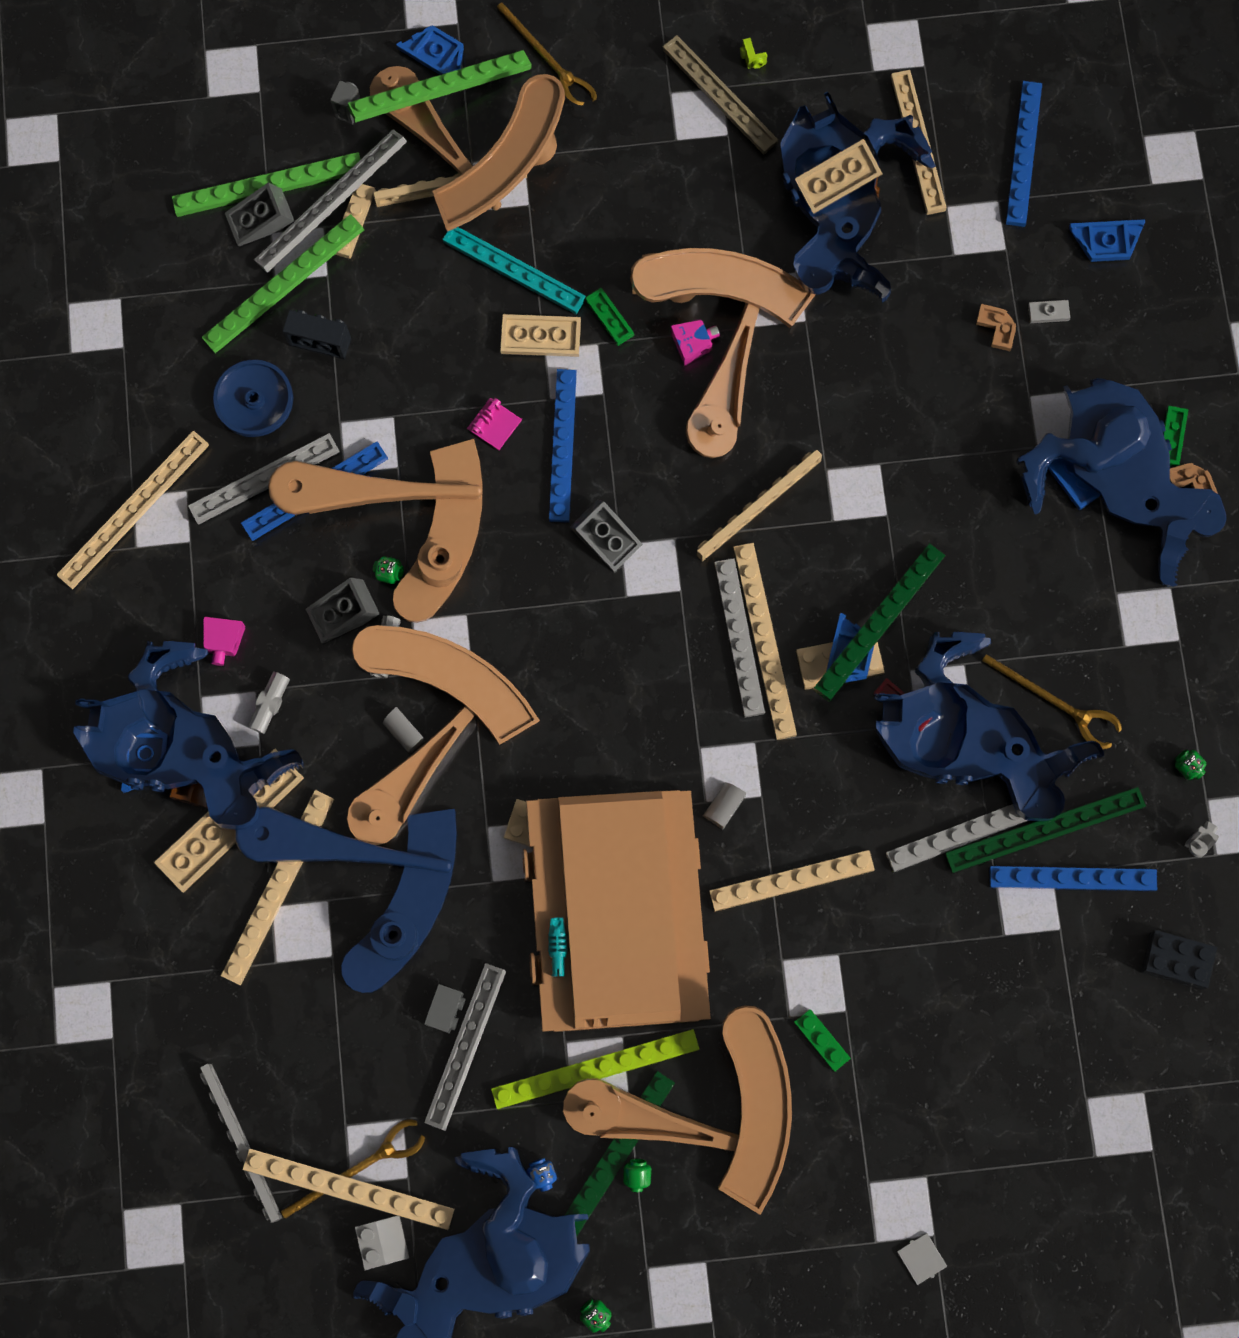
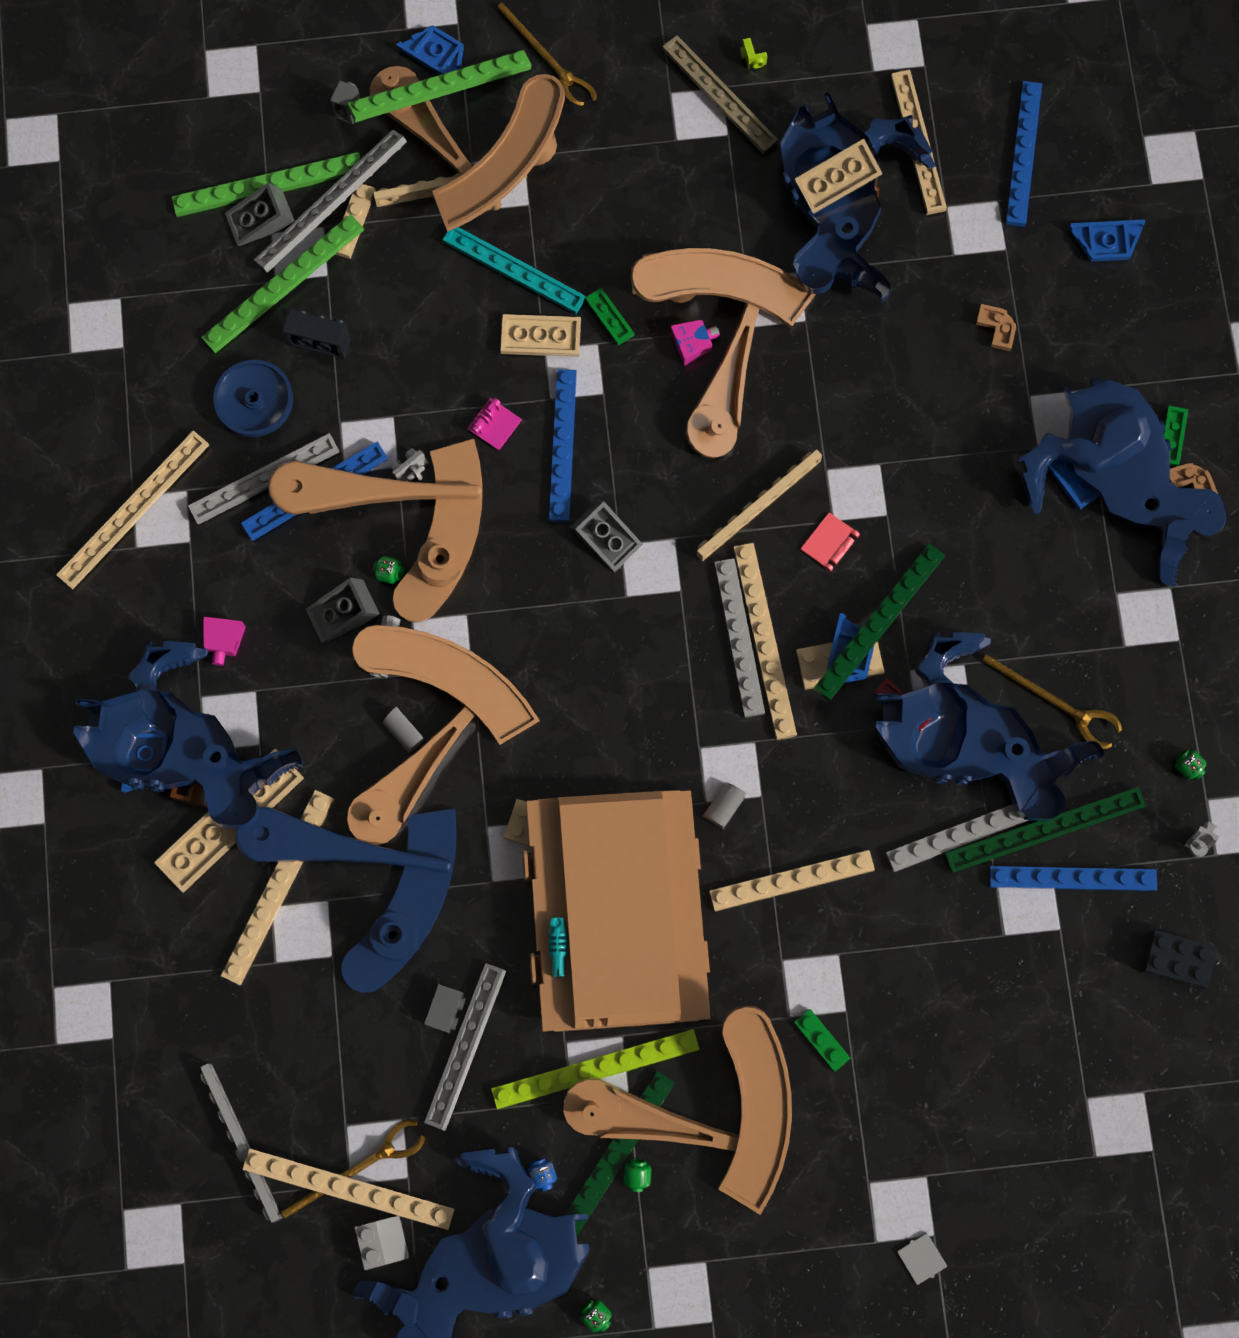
(268, 702): light grey piece -> none
(411, 467): none -> light grey hips
(829, 541): none -> coral piece
(1049, 311): light grey plate -> none

